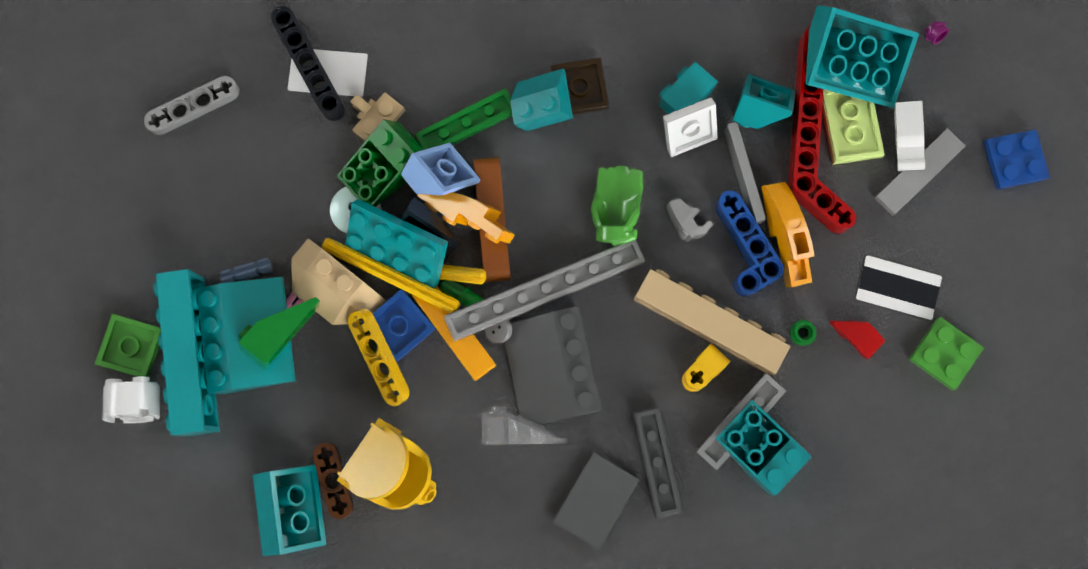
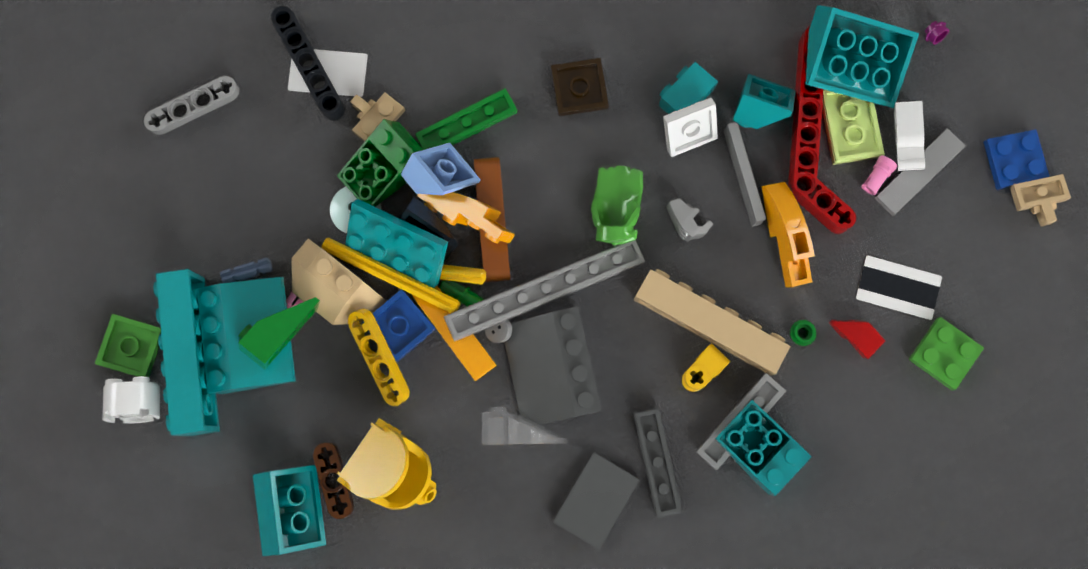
(541, 101): teal slope -> none
(744, 239): blue beam -> none
(882, 170): none -> bright pink pin
(1041, 197): none -> tan hinge

